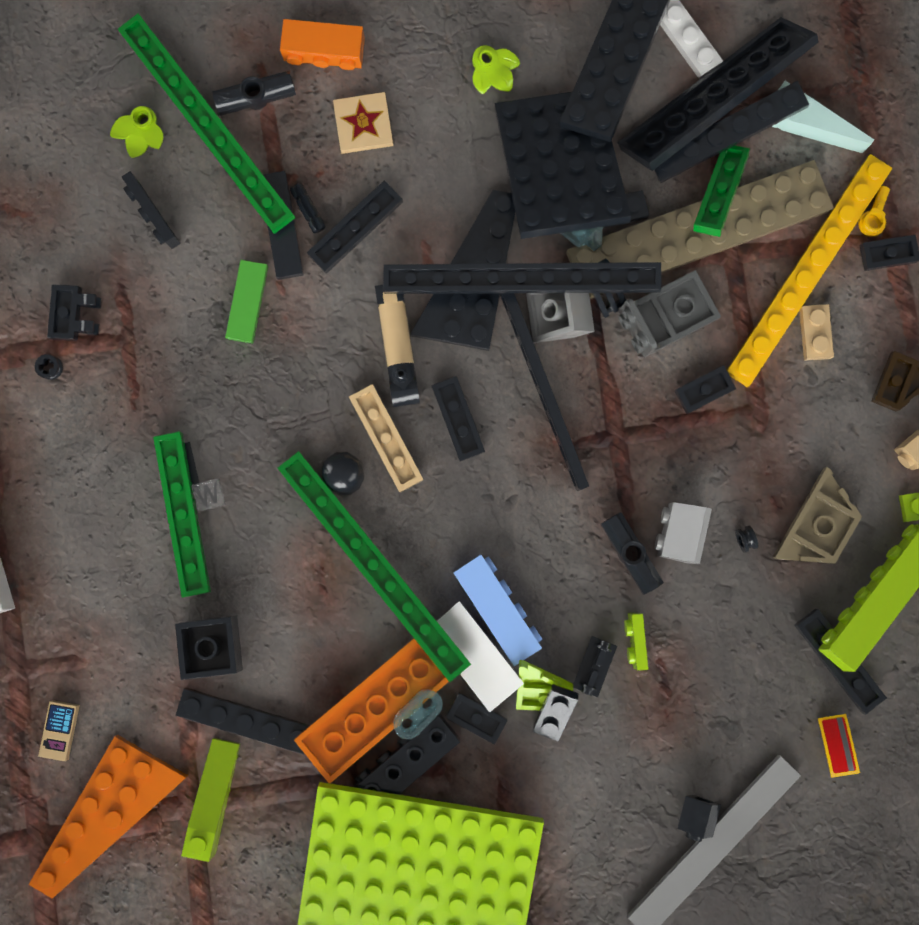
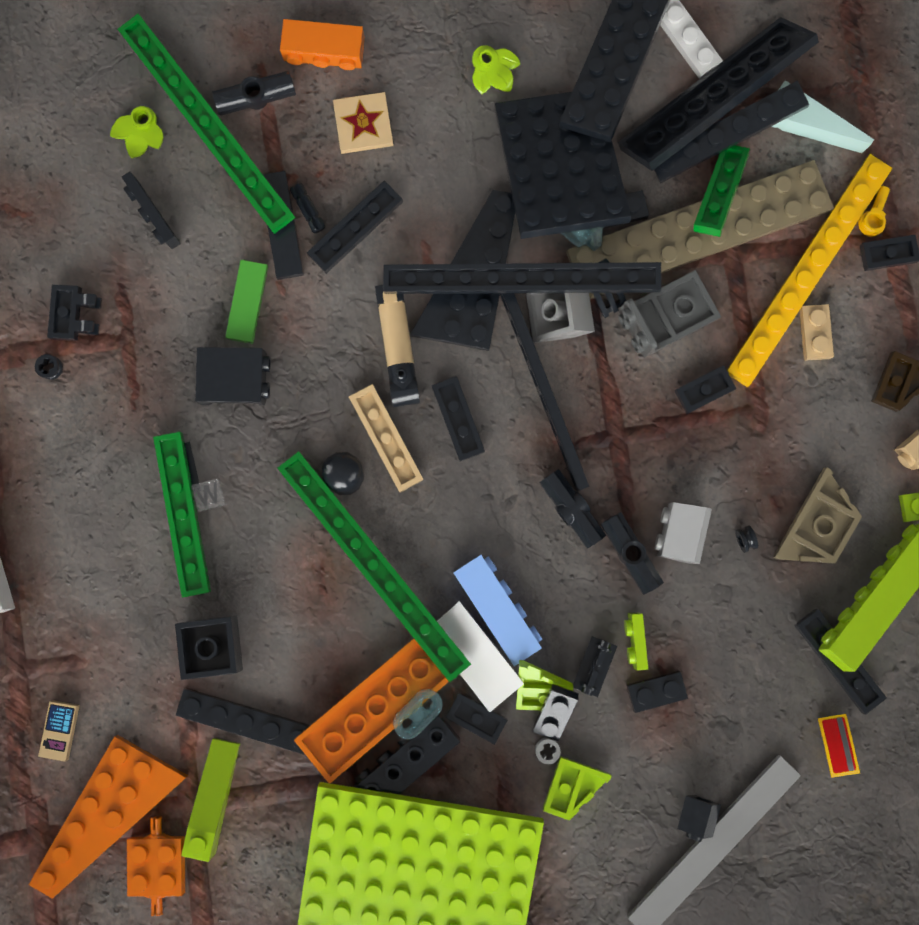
(155, 866): none -> orange plate
(232, 375): none -> black panel
(555, 753): none -> light grey bush
(572, 509): none -> black piece
(572, 787): none -> lime wing
(657, 691): none -> black plate

